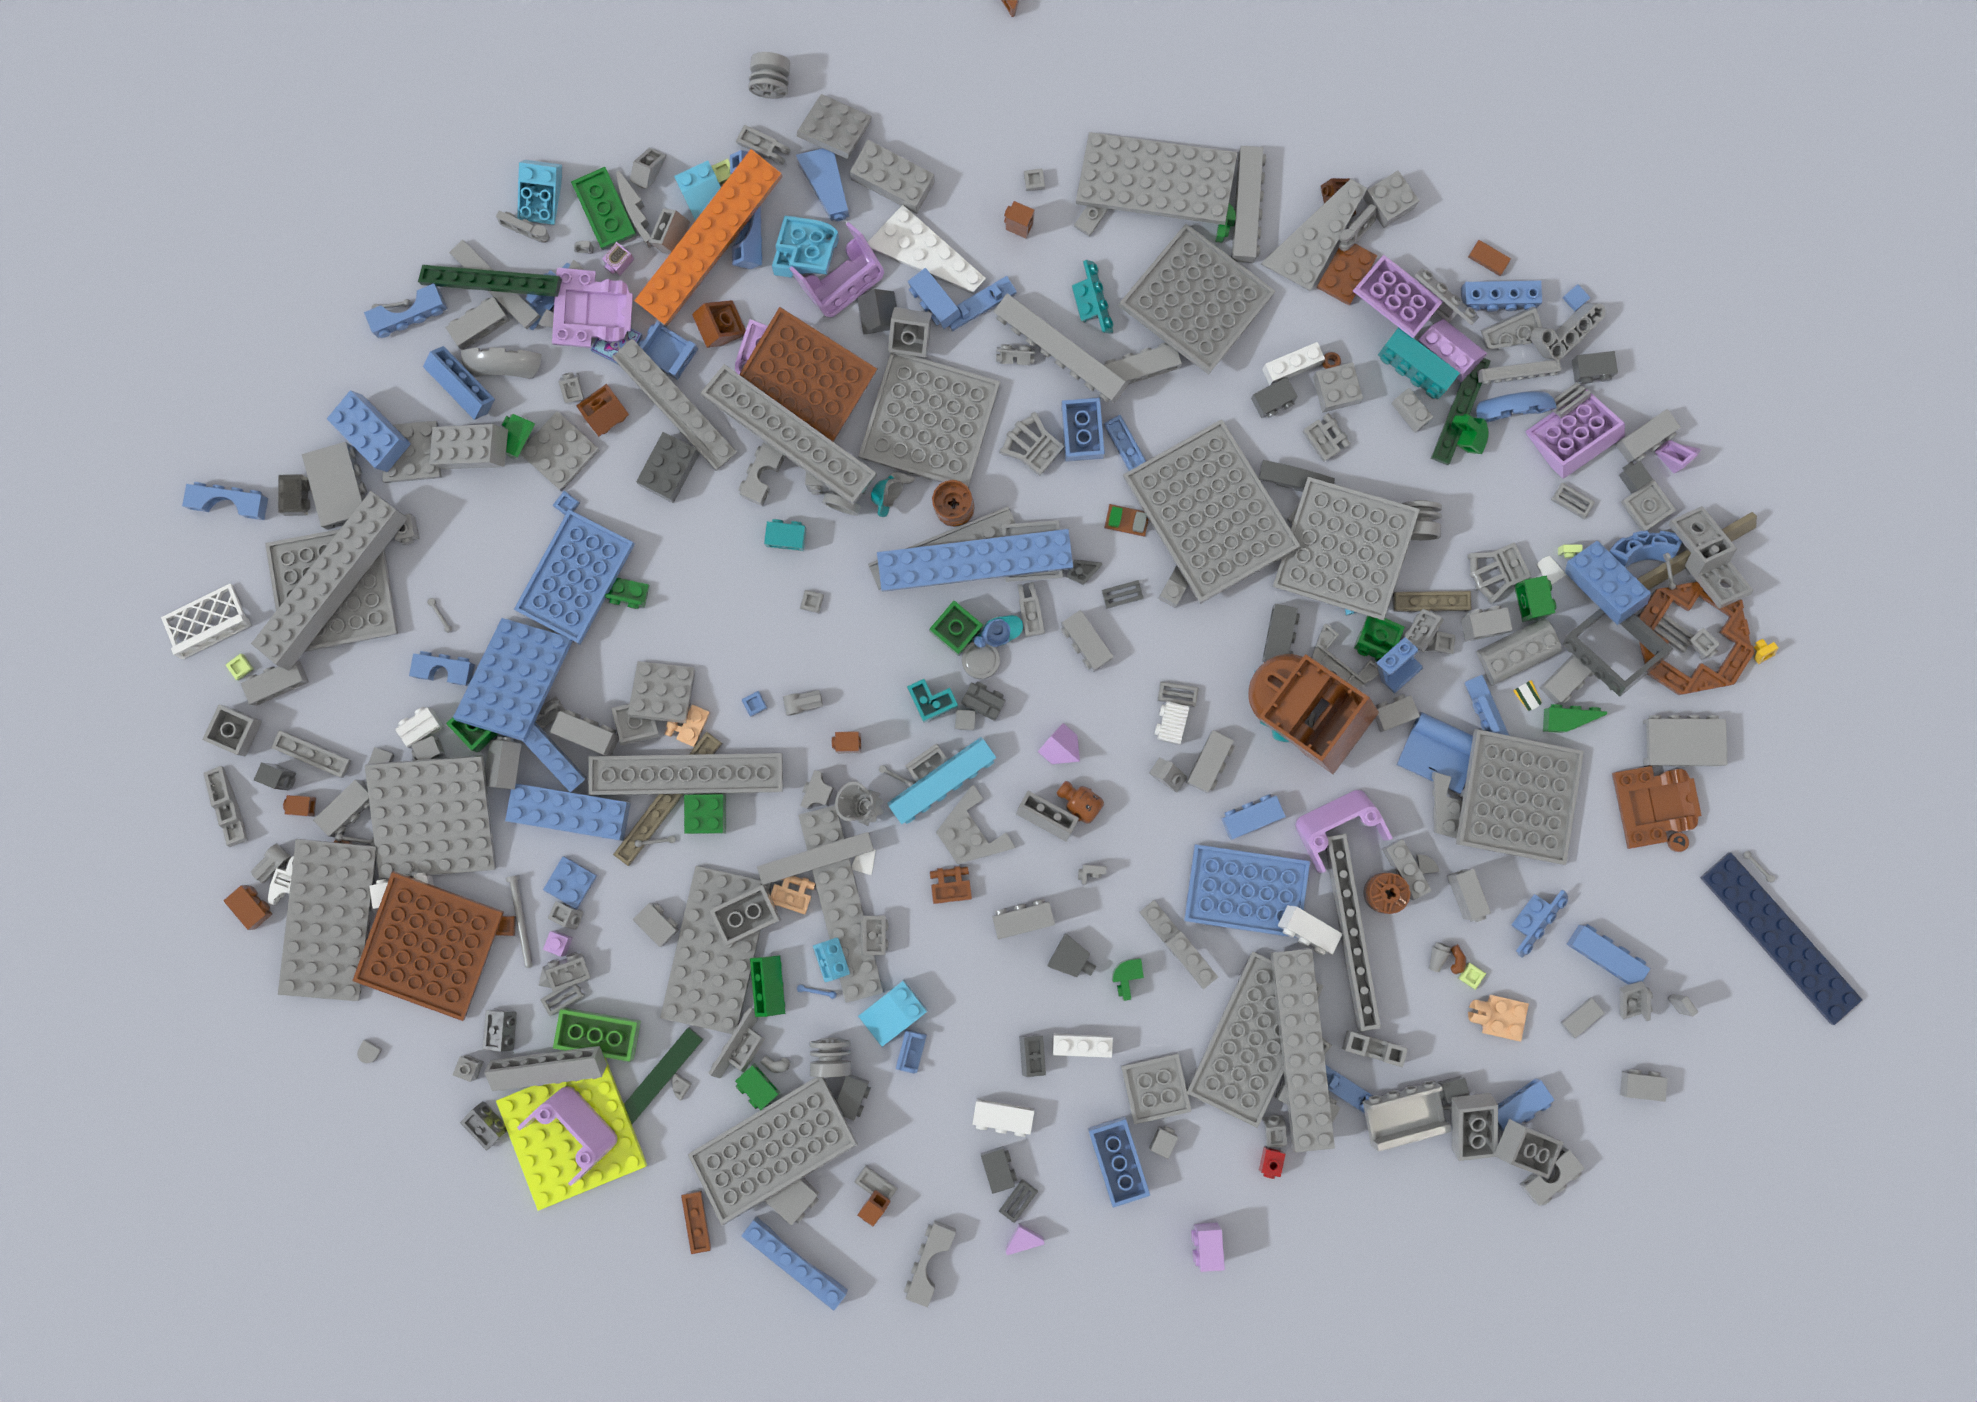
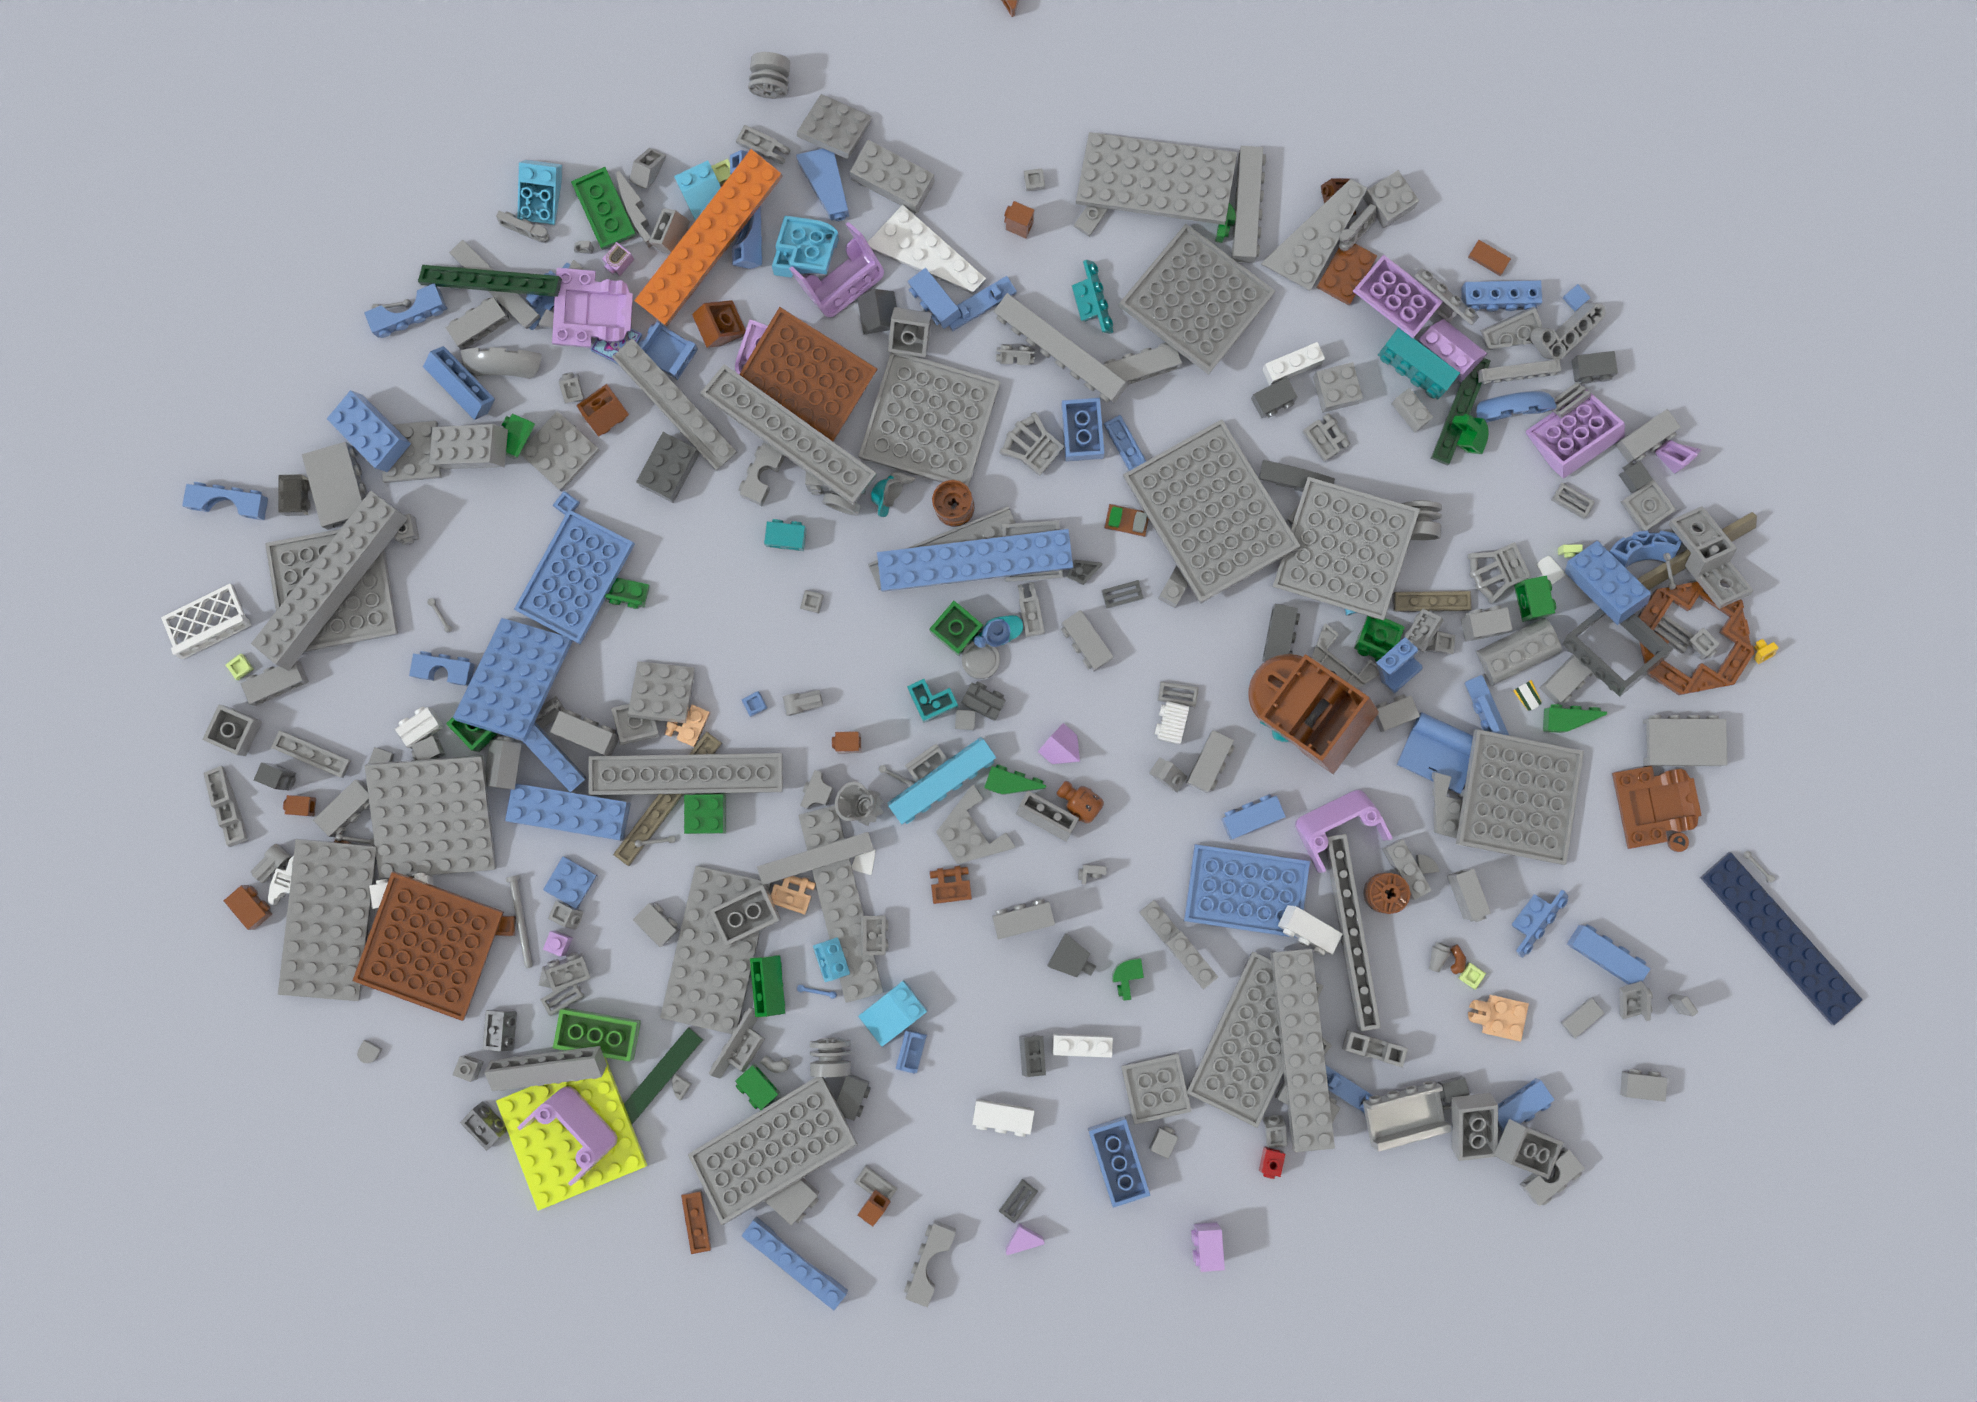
(998, 1169): dark grey brick -> none
(1008, 783): none -> green slope
(1335, 357): dark orange plate -> none

